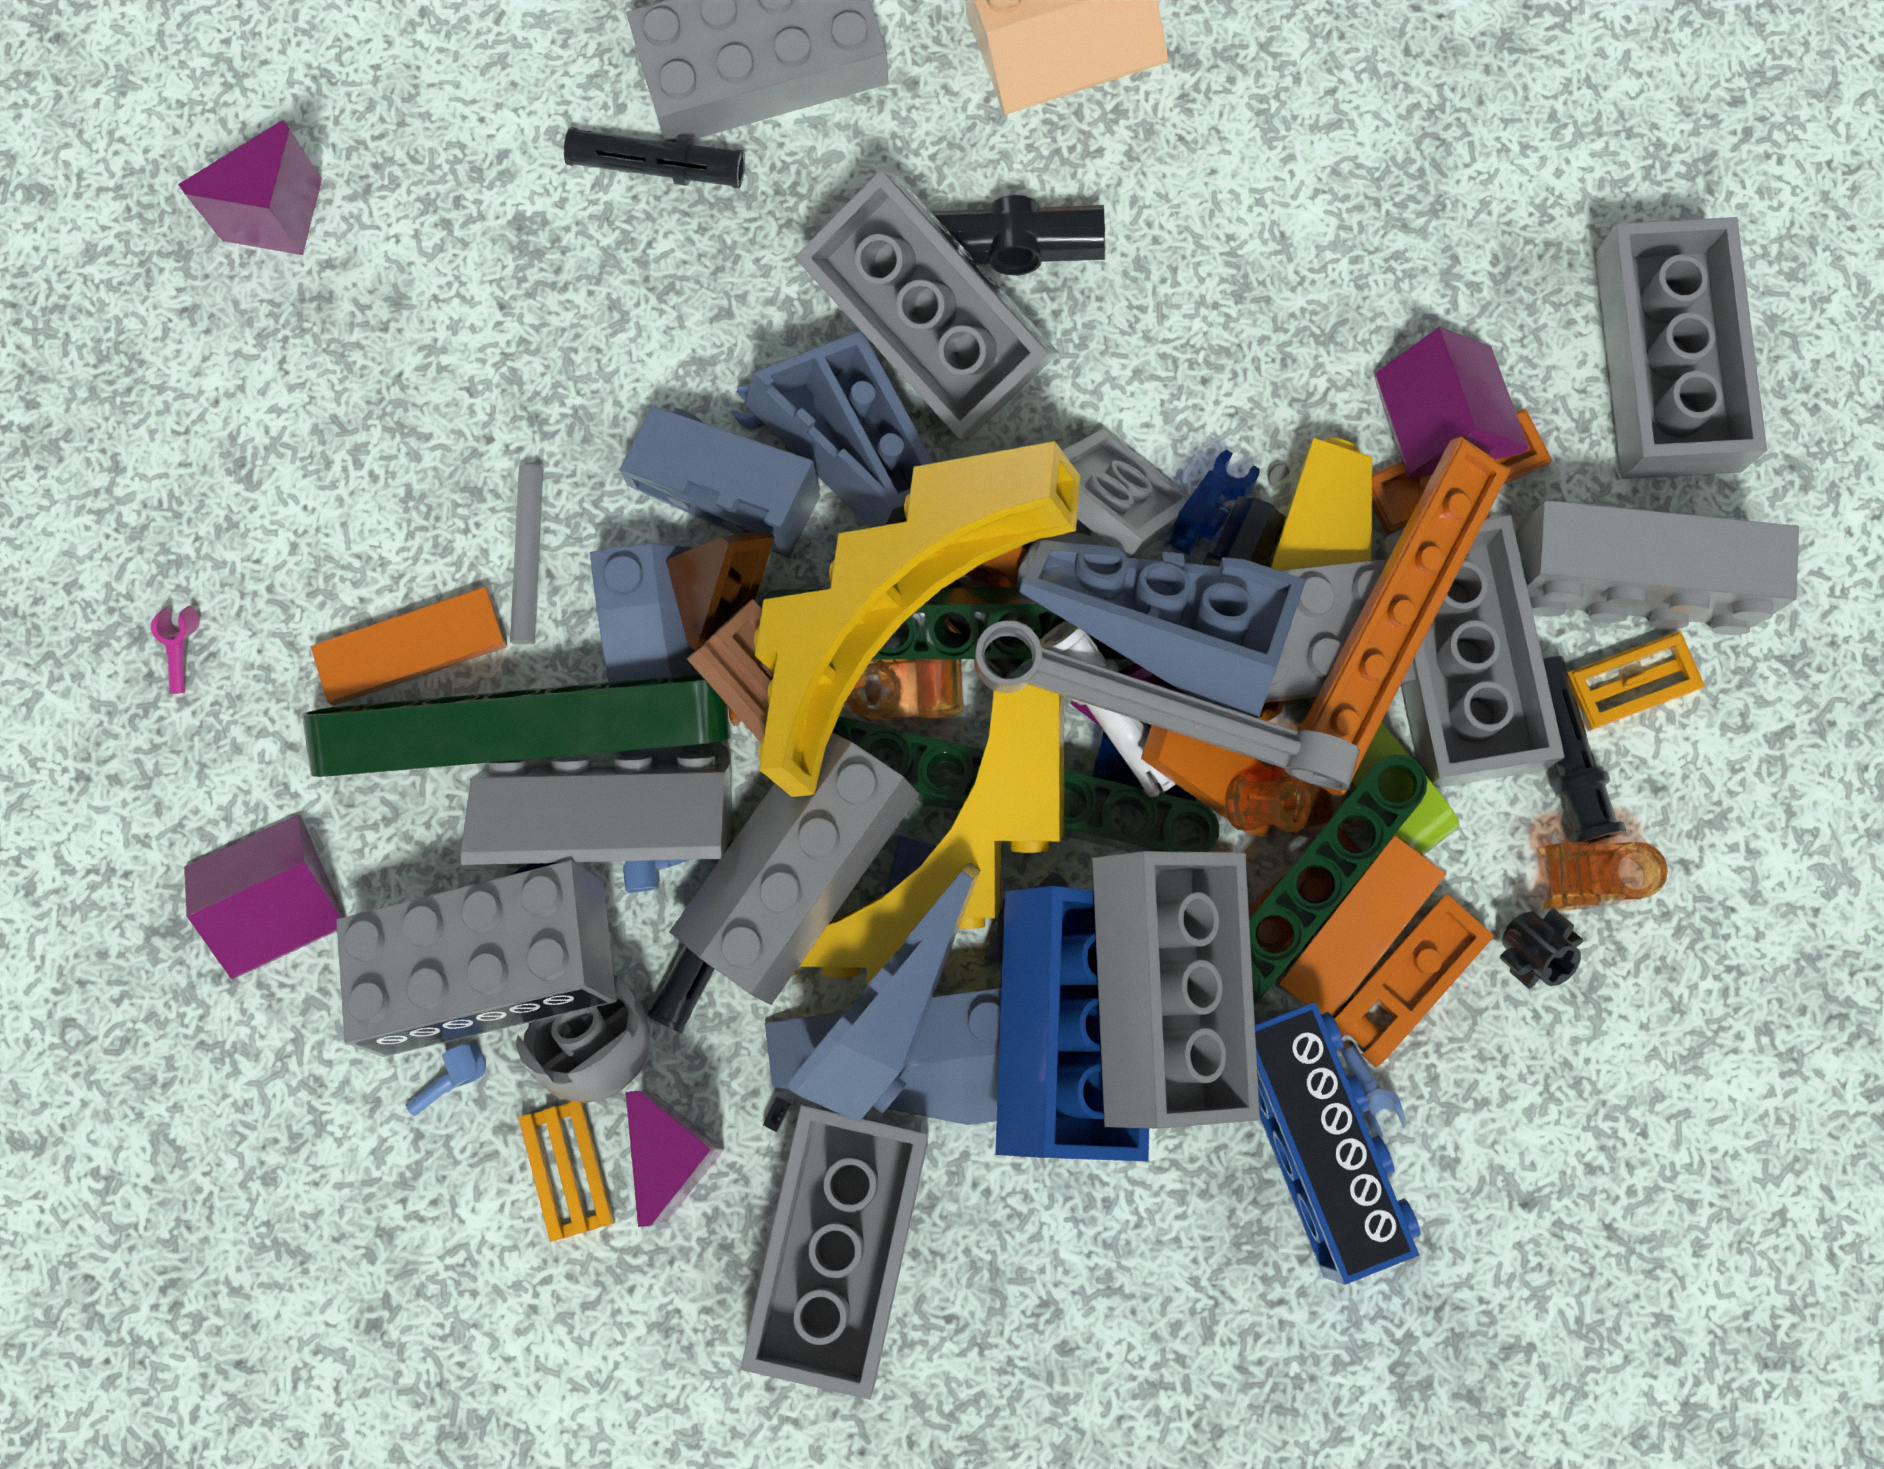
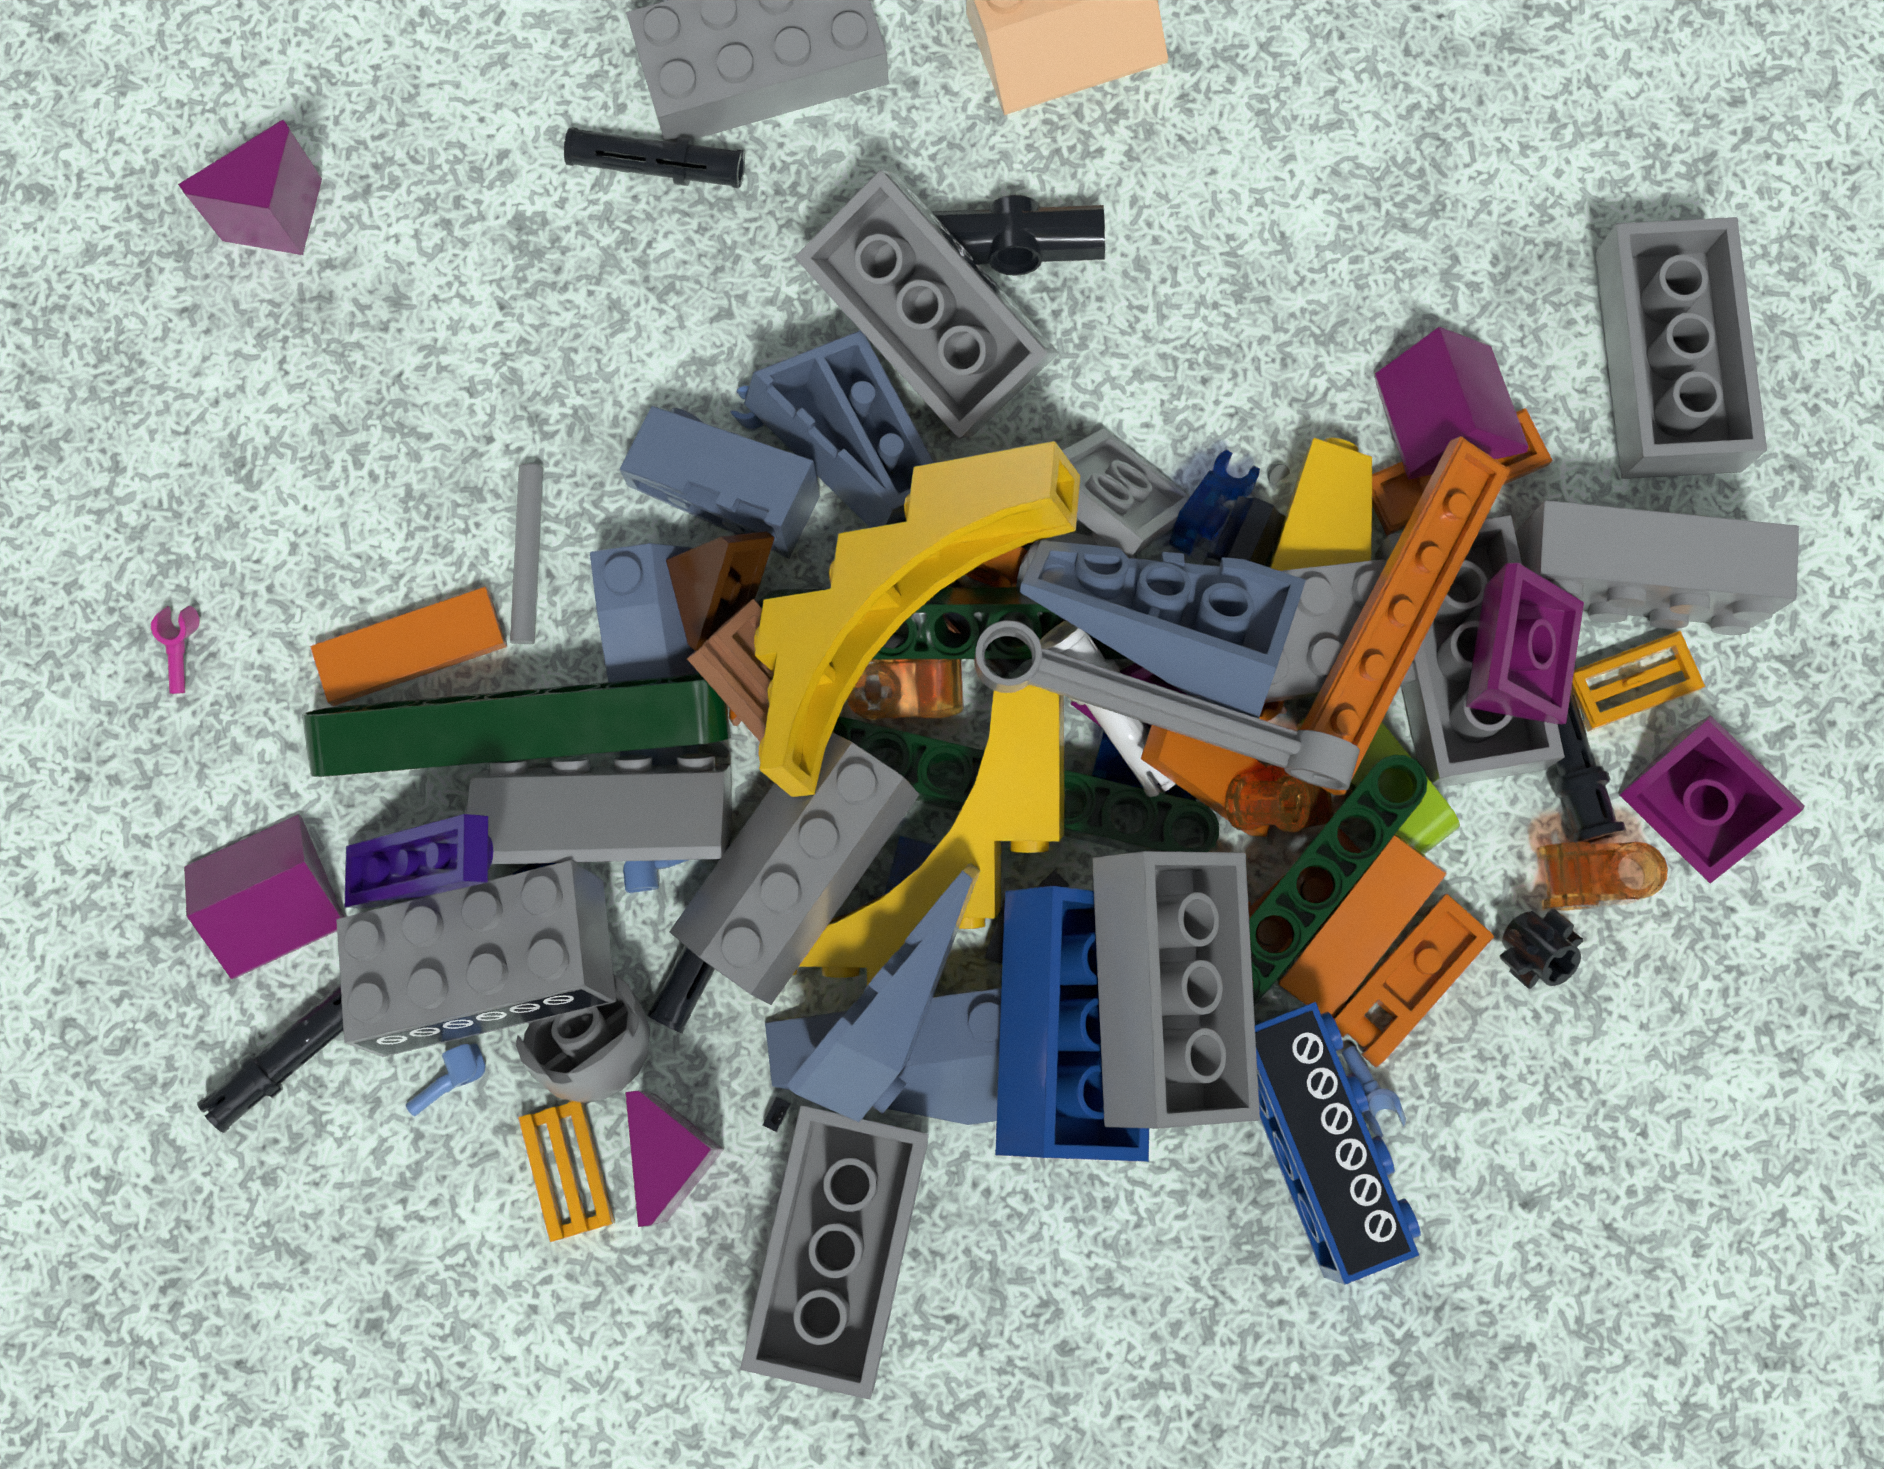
(265, 1071): none -> black pin
(418, 862): none -> dark purple plate
(1525, 647): none -> magenta slope
(1710, 798): none -> magenta slope

